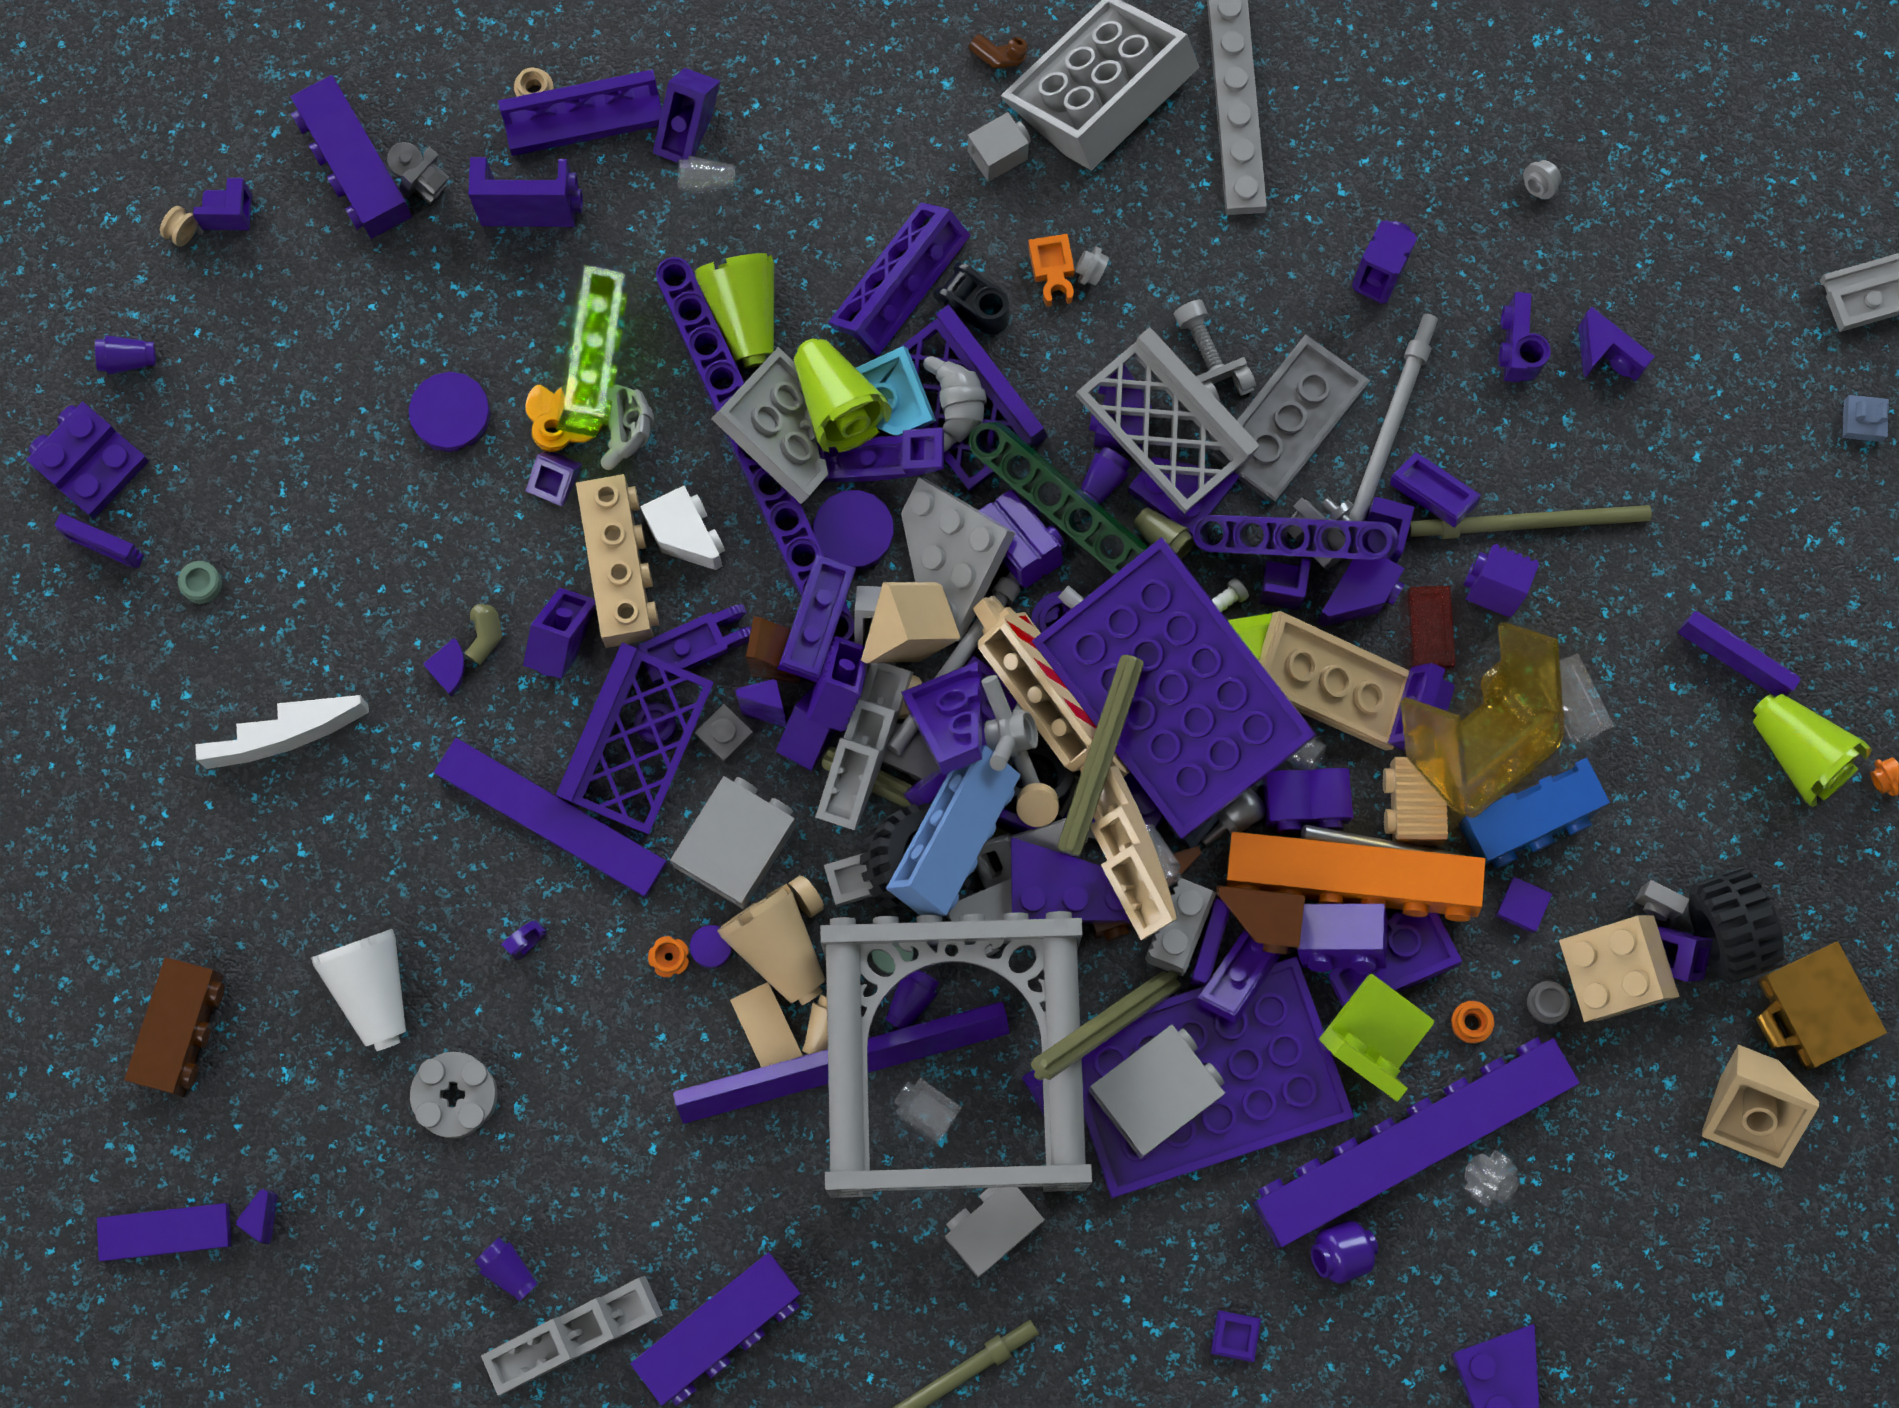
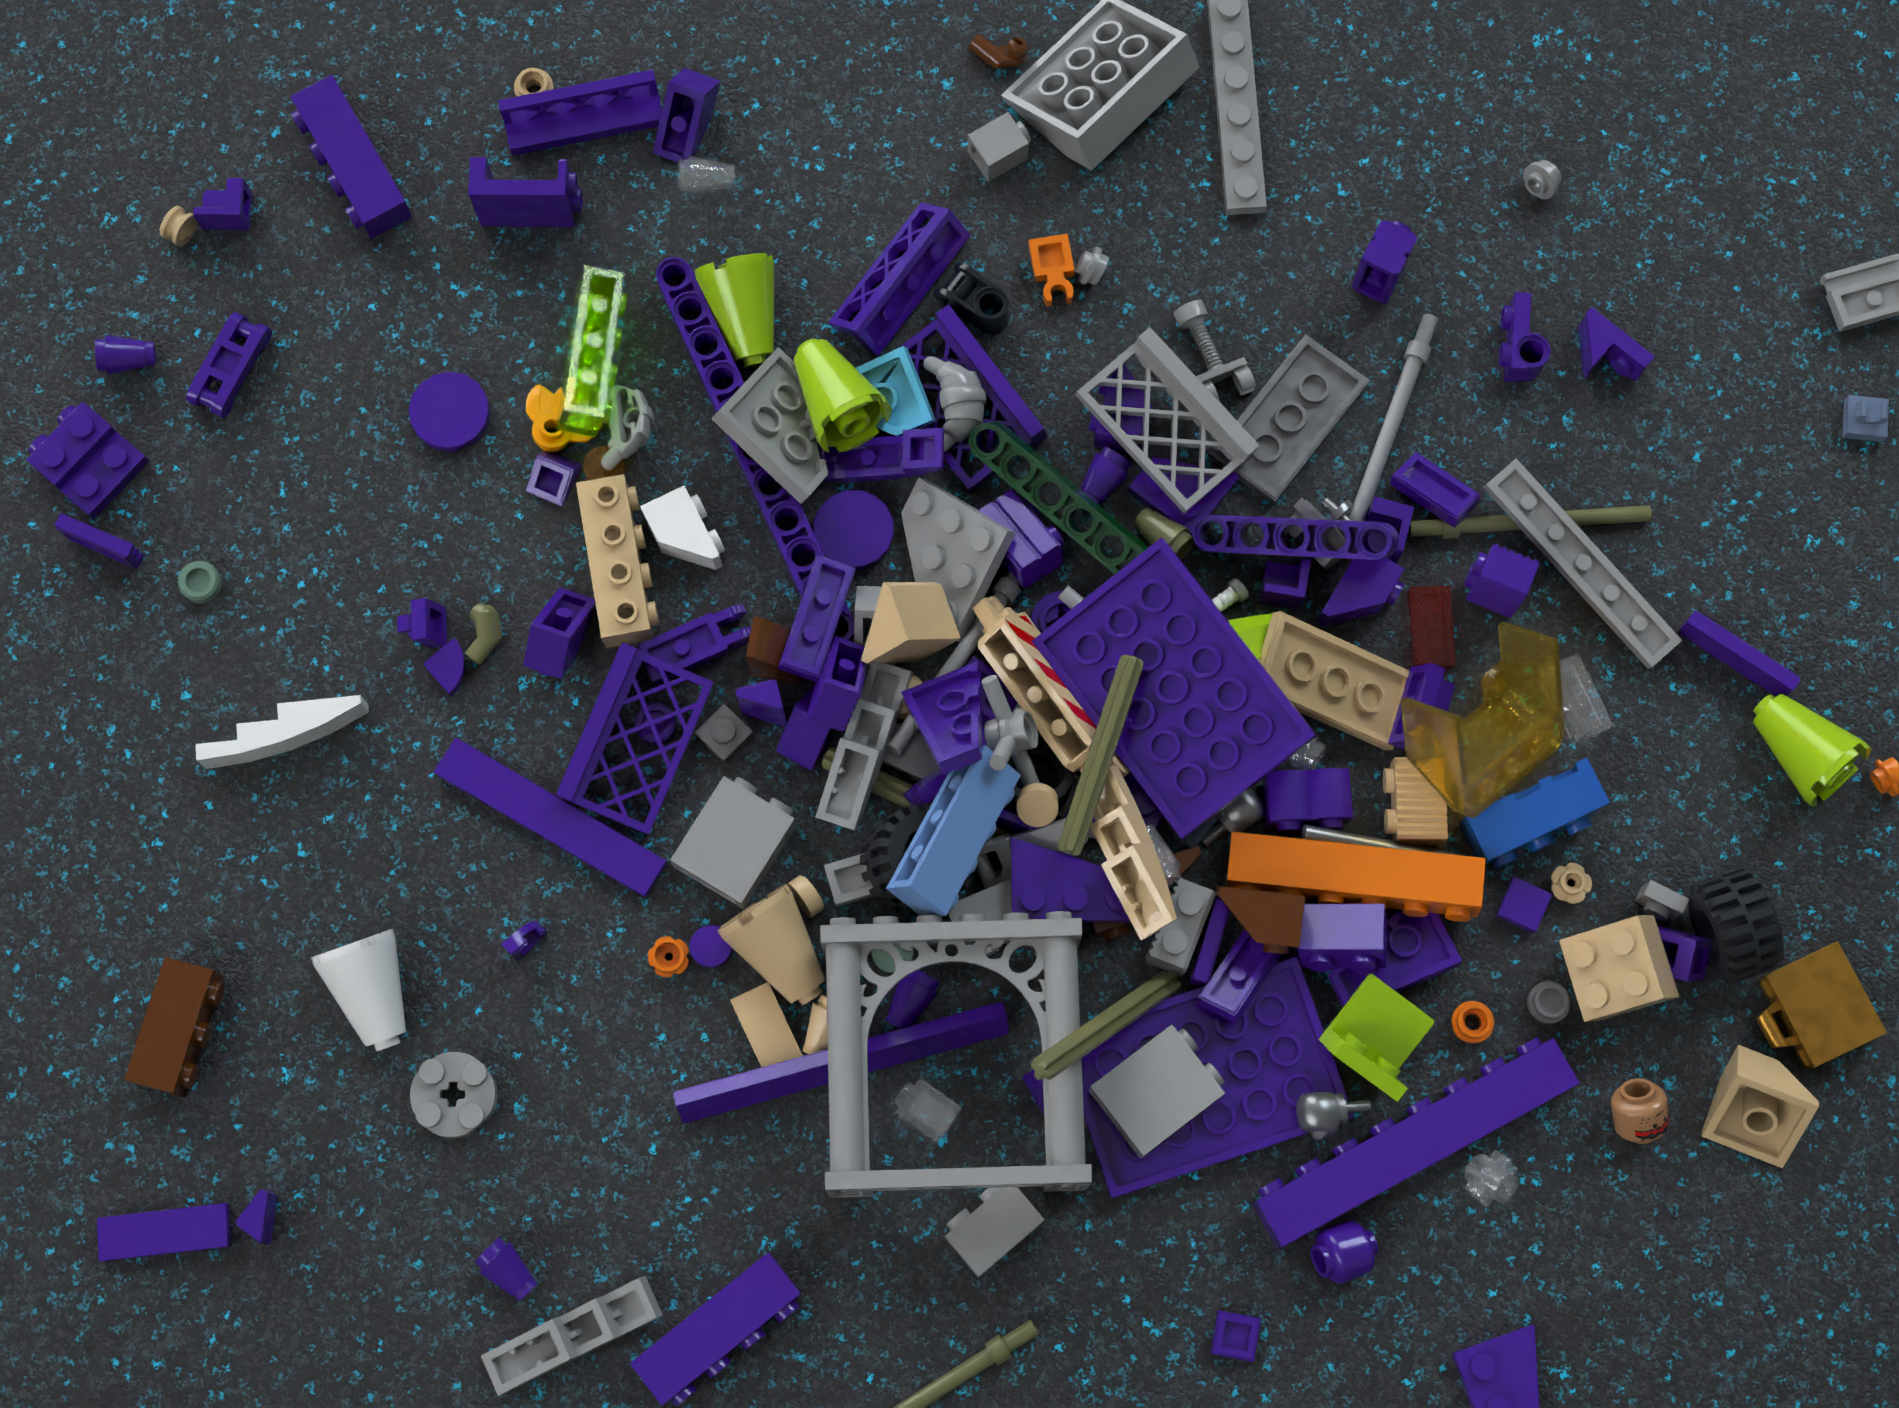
(228, 364): none -> dark purple plate
(416, 172): flat silver hips -> none
(425, 623): none -> dark purple tile
(593, 468): none -> clear orange tile
(1324, 1111): none -> flat silver piece
(1563, 891): none -> tan plate
(1582, 564): none -> light grey plate
(1640, 1111): none -> medium nougat head

